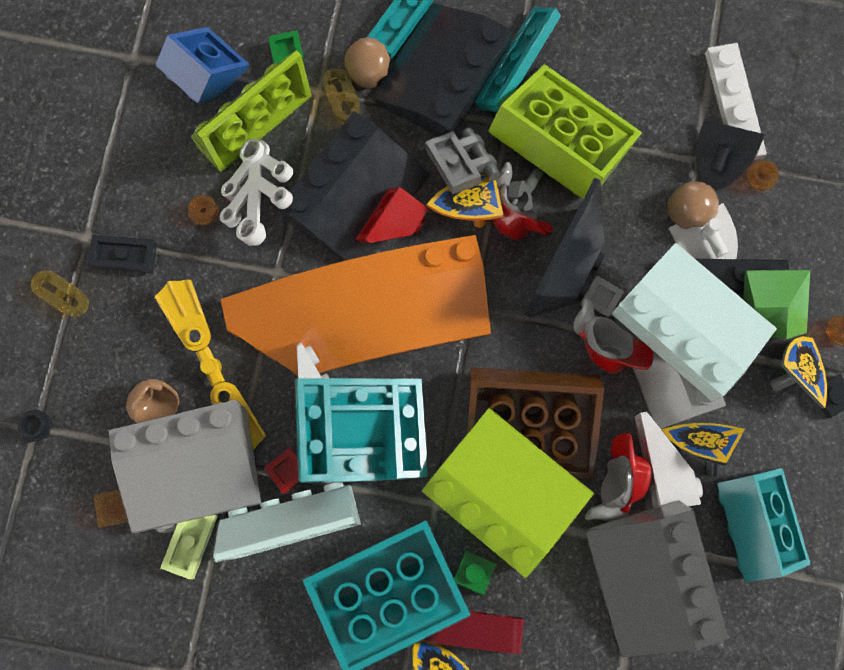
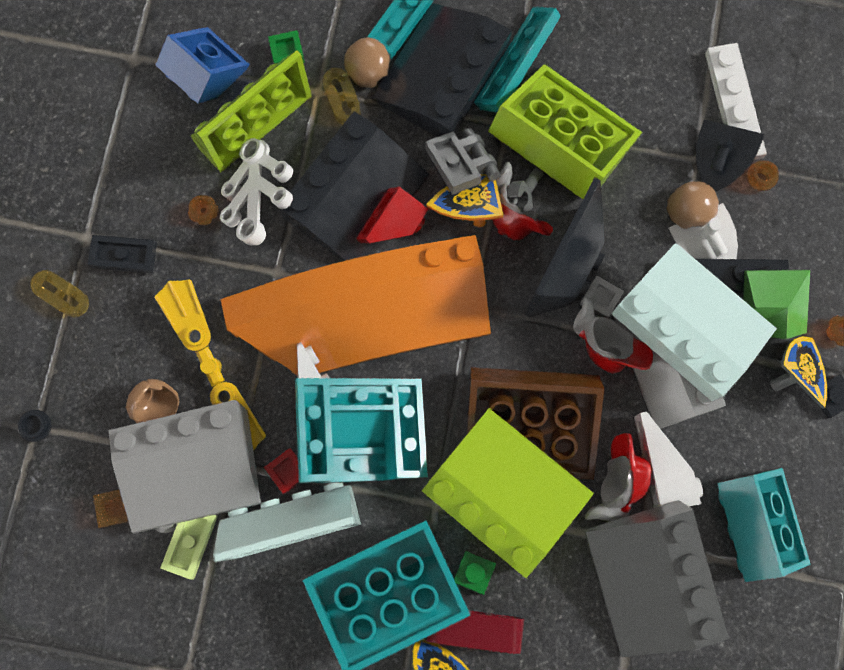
(706, 442): shield -> none

